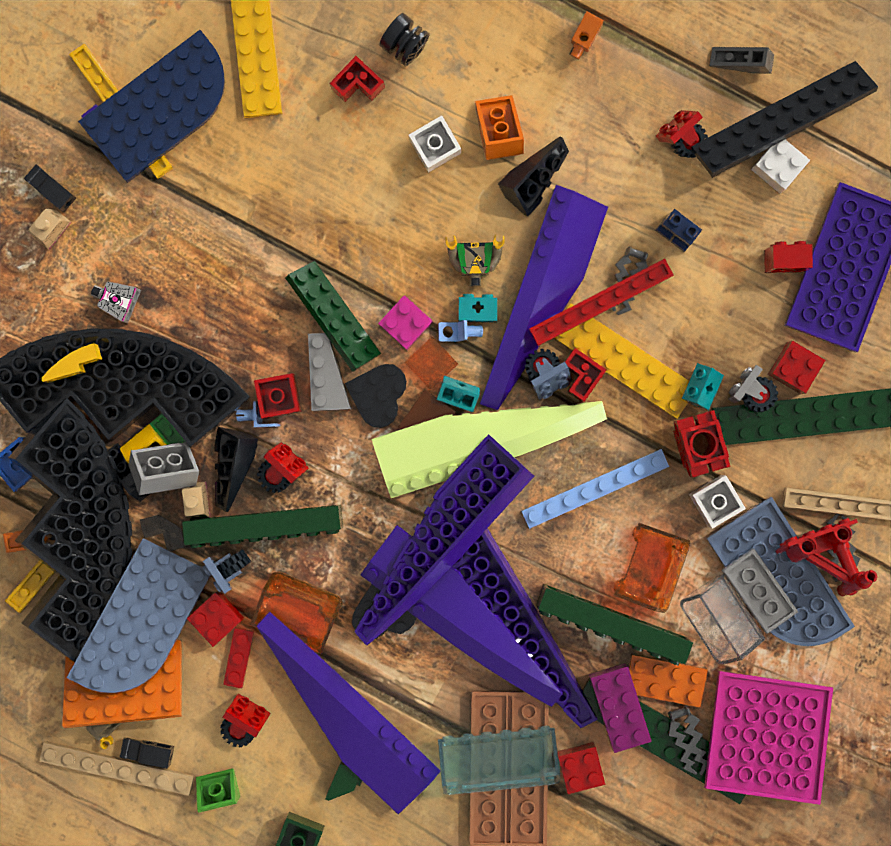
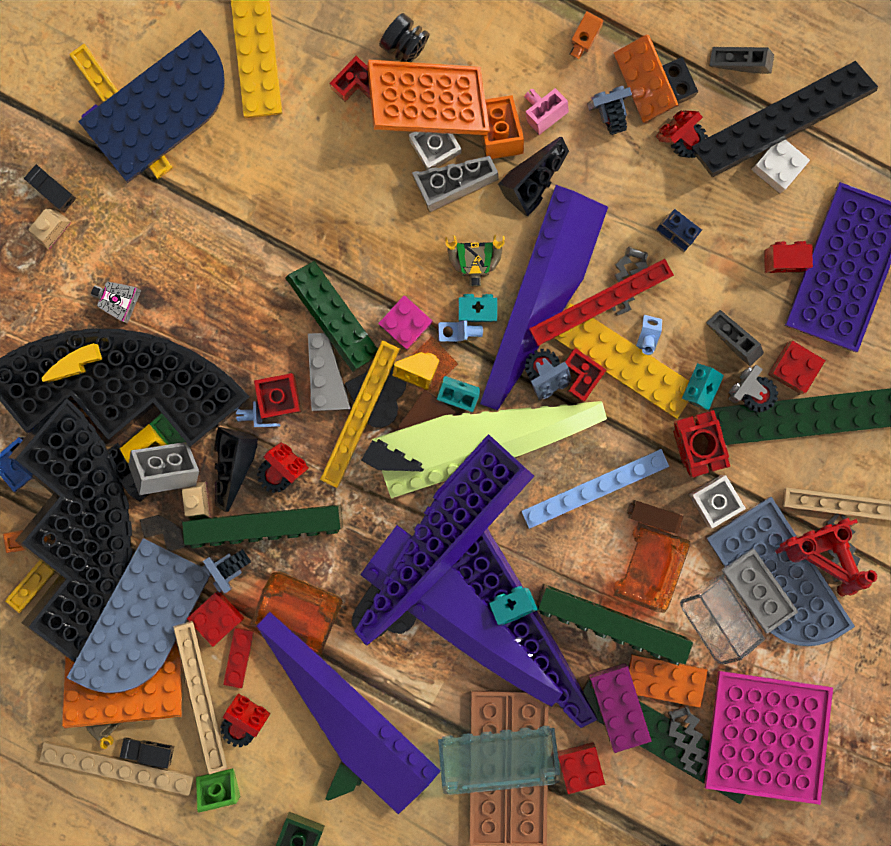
(200, 697): none -> tan plate
(360, 414): none -> yellow tile
(384, 459): none -> black slope
(417, 369): none -> yellow slope
(427, 97): none -> orange plate
(454, 181): none -> light grey wedge
(524, 605): none -> teal brick
(545, 110): none -> bright pink brick
(612, 108): none -> plate
(646, 78): none -> orange plate
(649, 335): none -> light blue bracket
(655, 516): none -> reddish brown slope
(682, 80): none -> black brick
(736, 338): none -> dark grey slope

